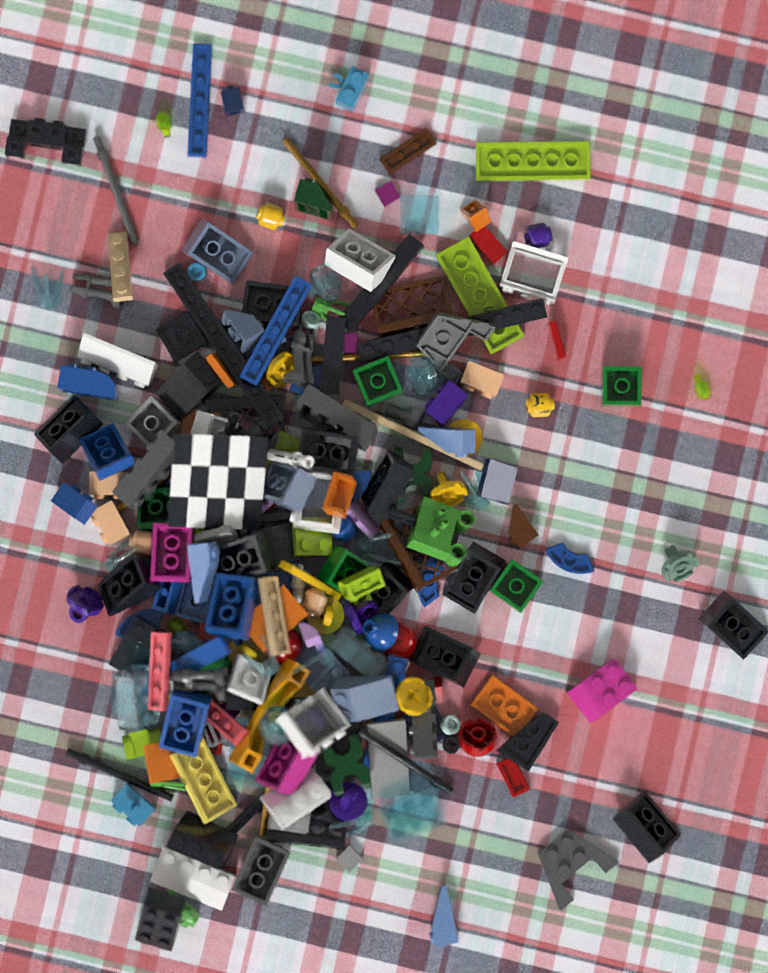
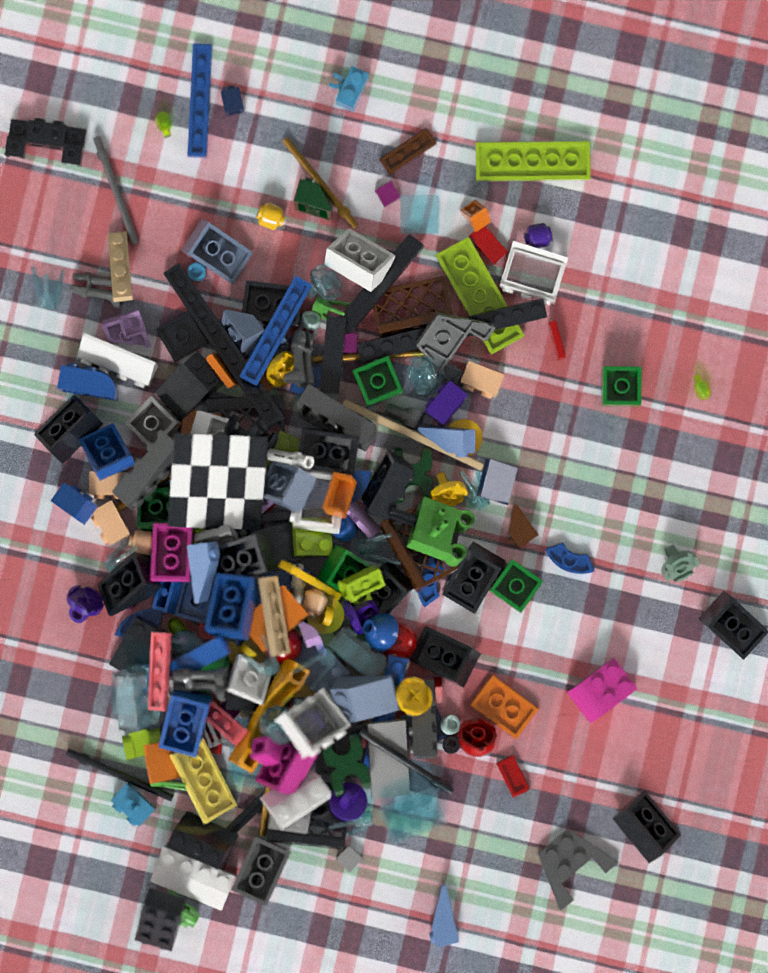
(127, 328): none -> lavender slope
(266, 751): none -> dark pink brick
(529, 741): black wing -> none
(539, 404): yellow head -> none

